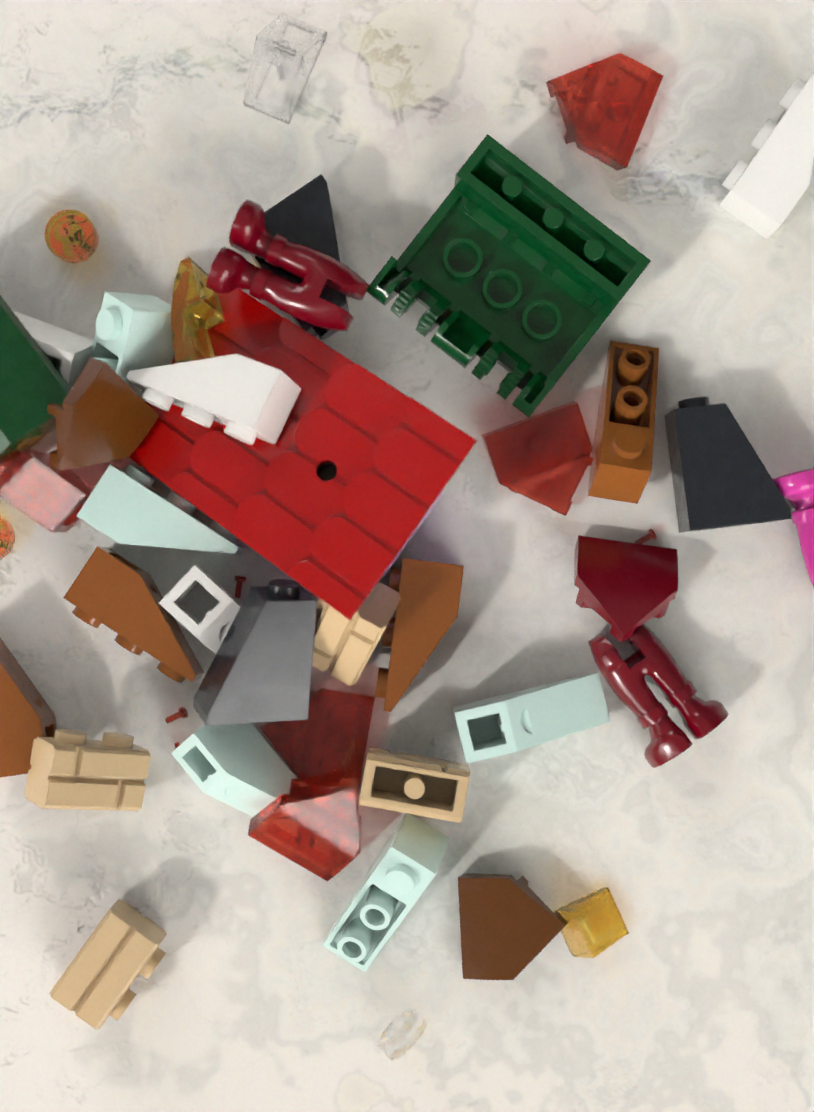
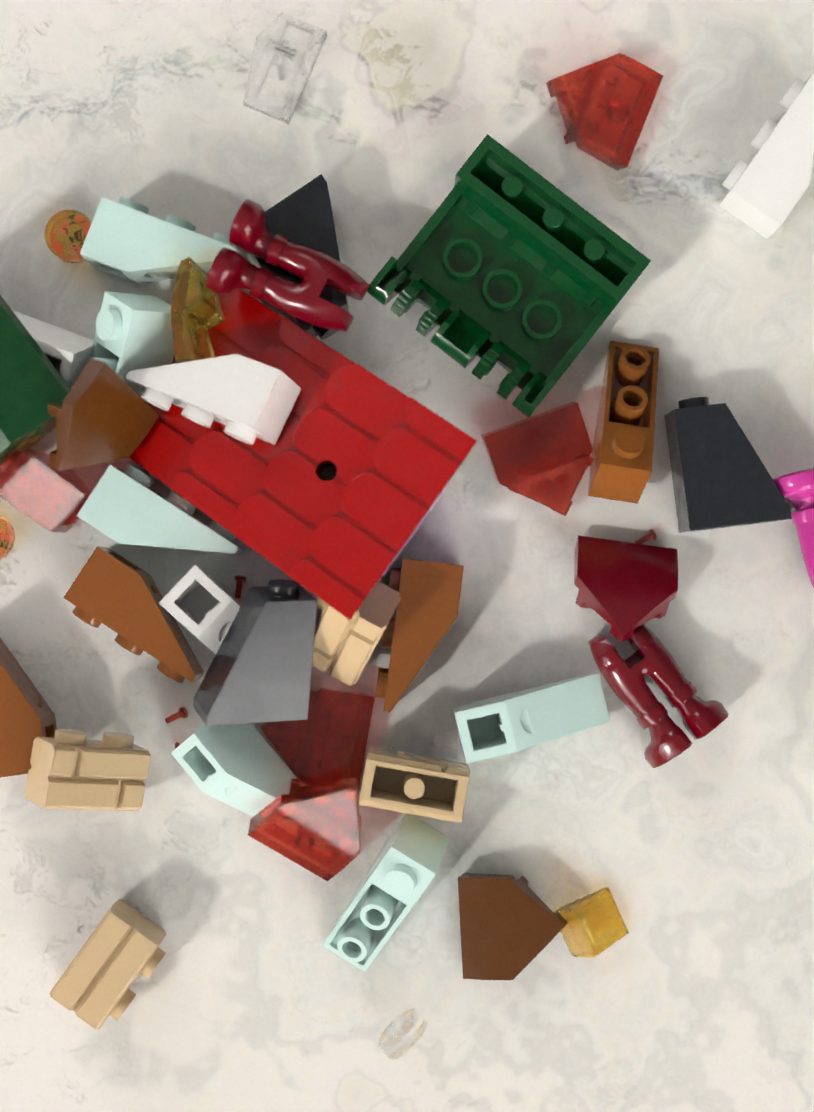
(143, 247): none -> light aqua slope

